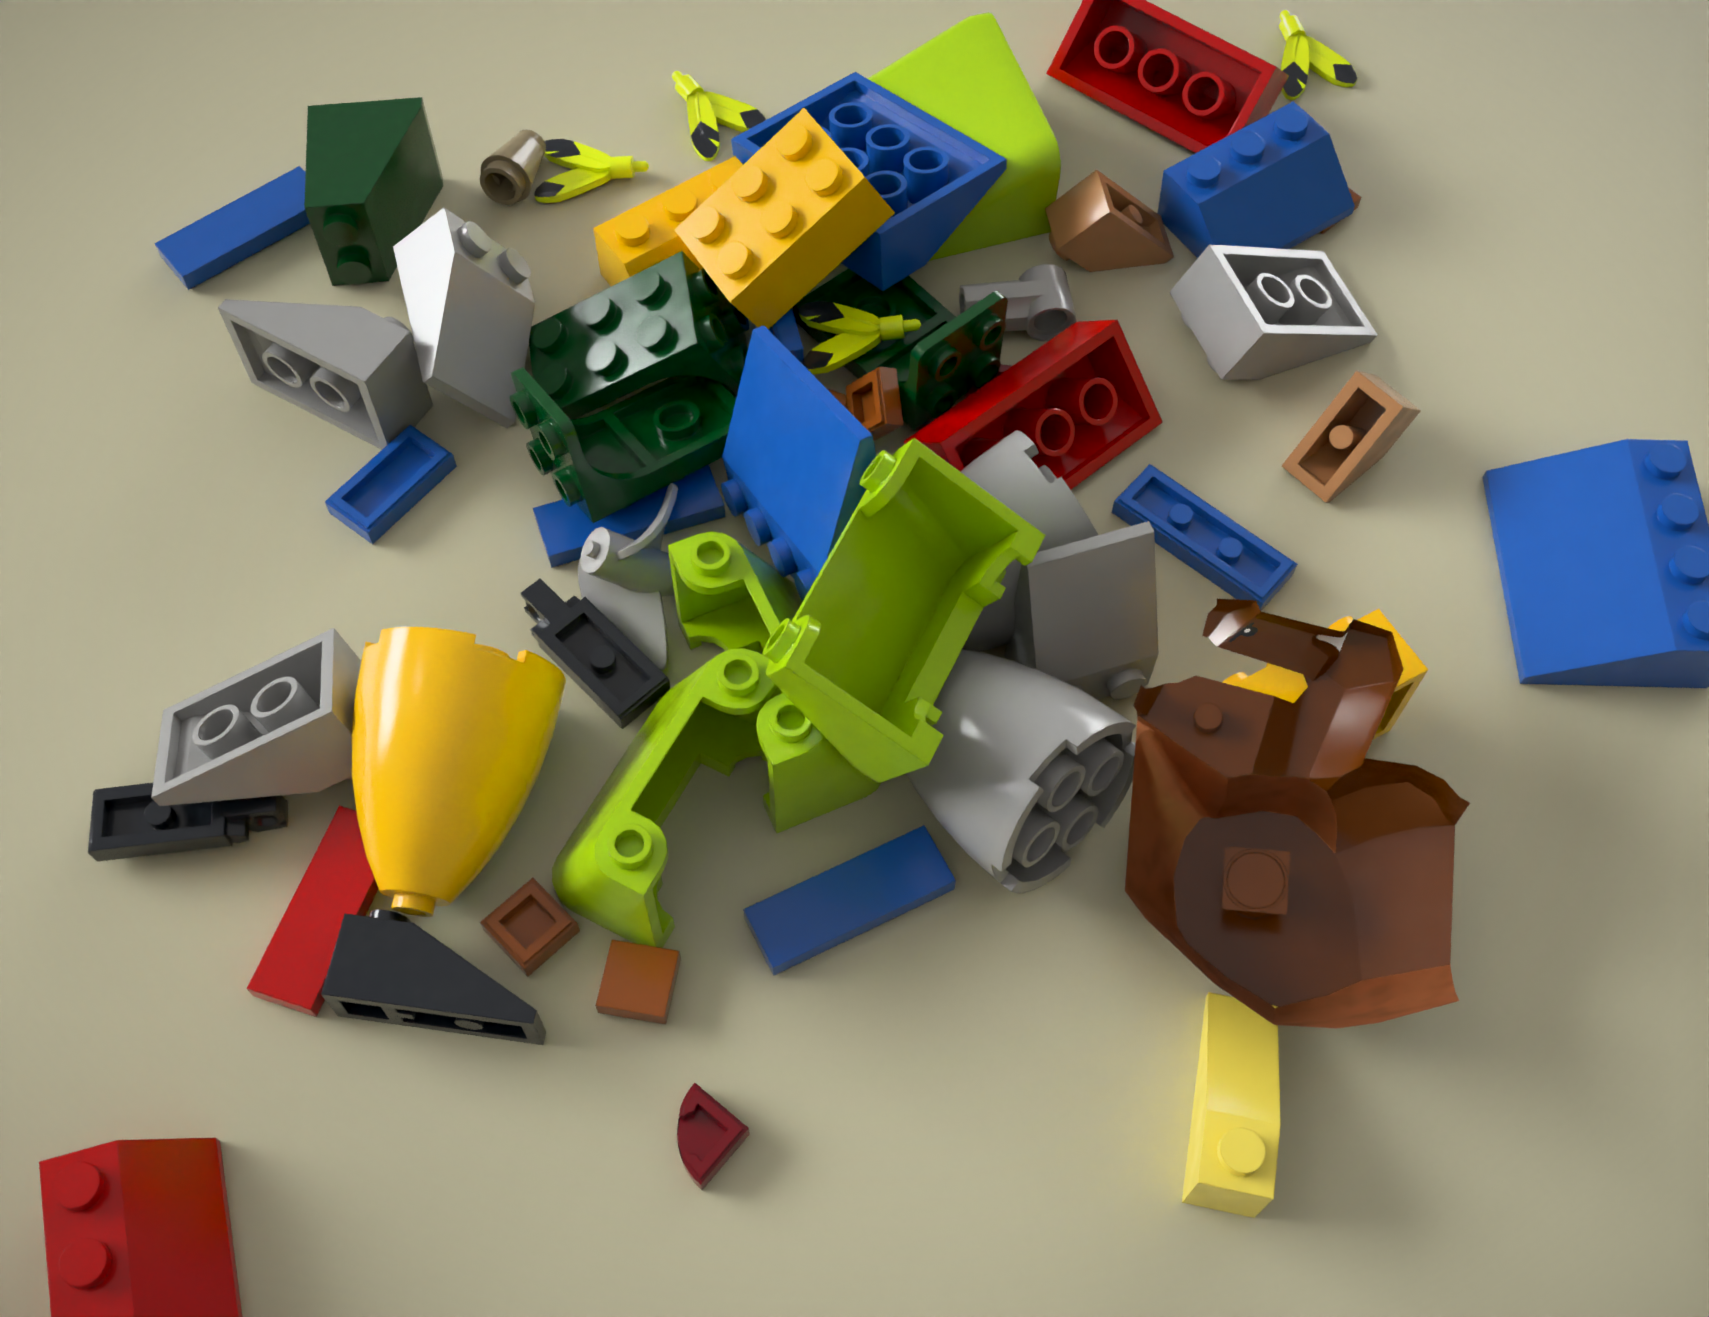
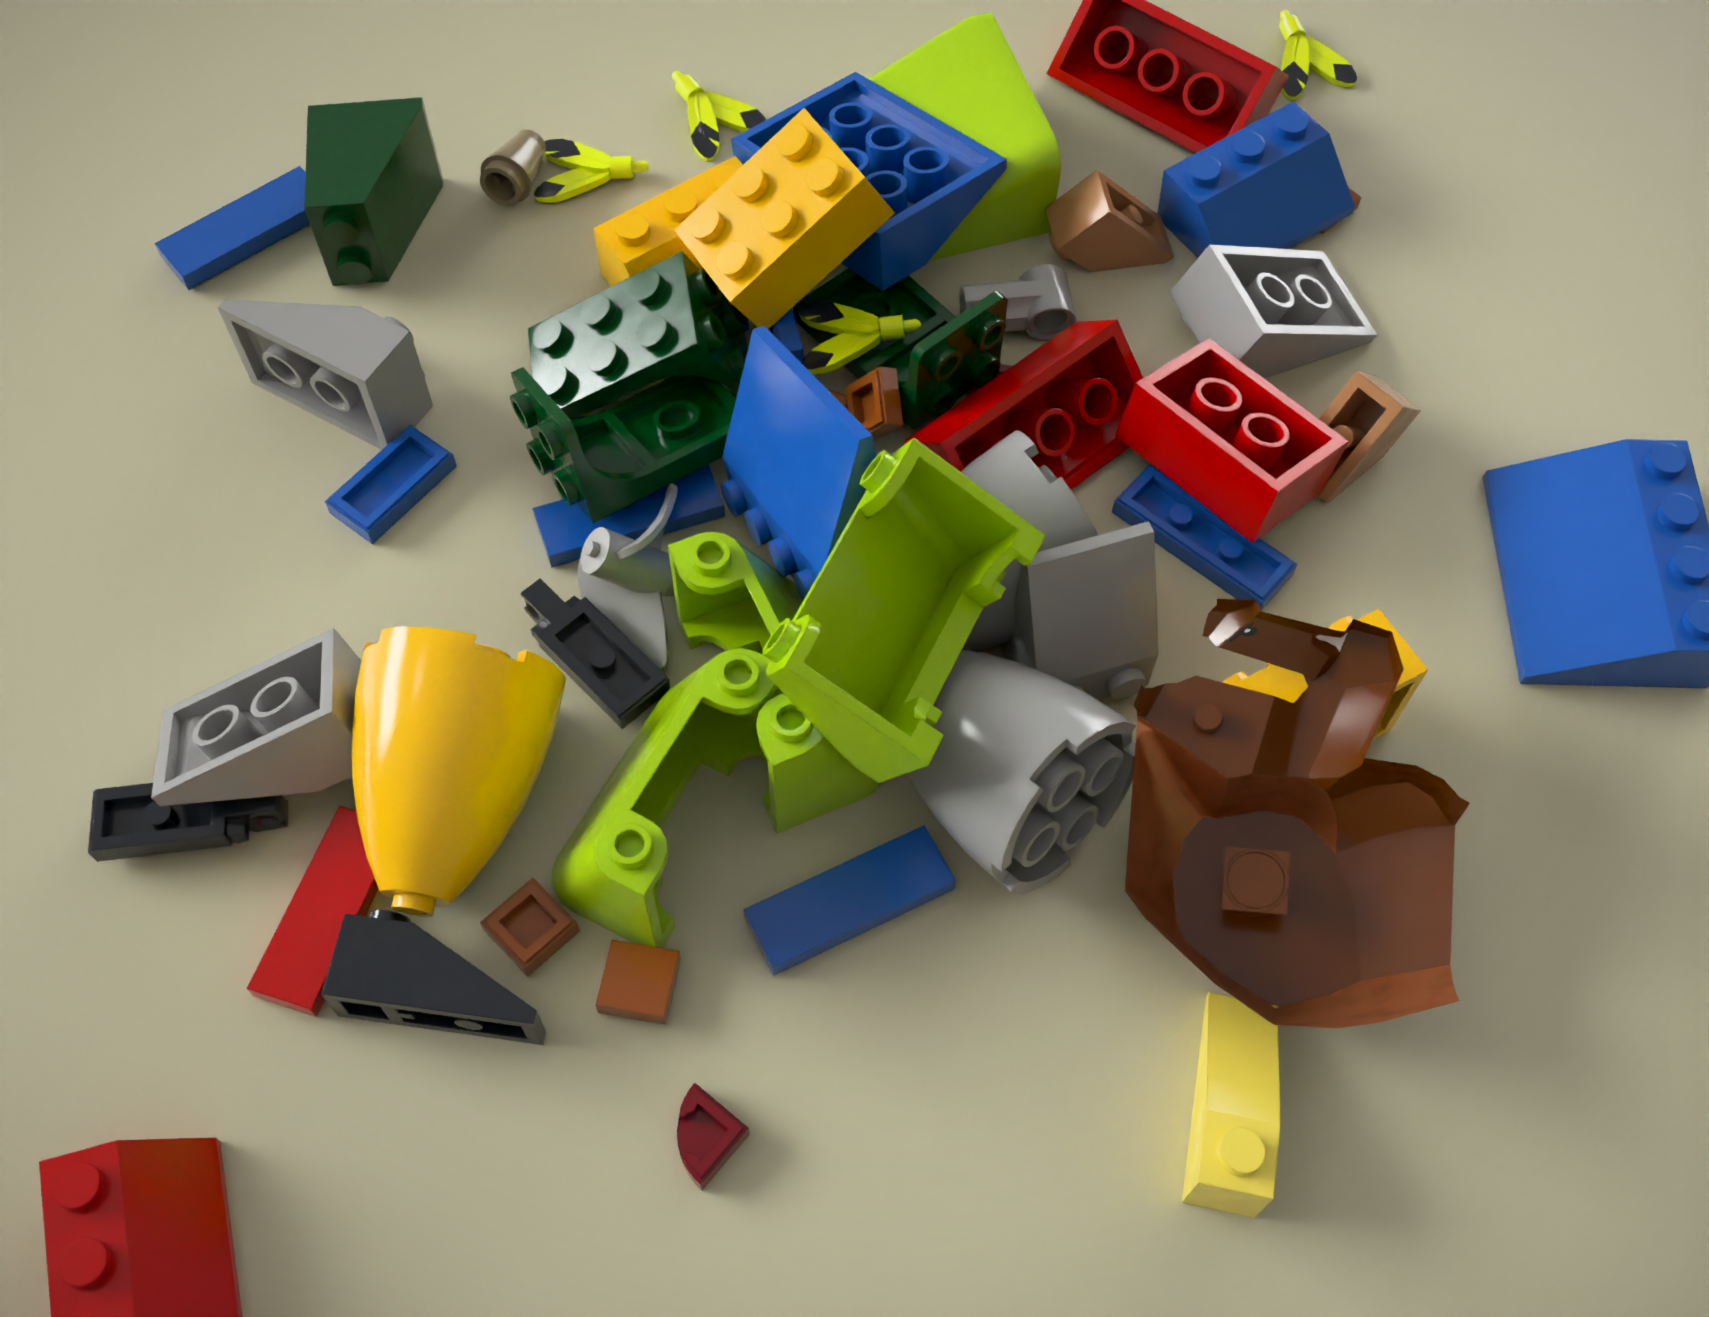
(466, 312): light grey slope -> none
(1230, 439): none -> red brick

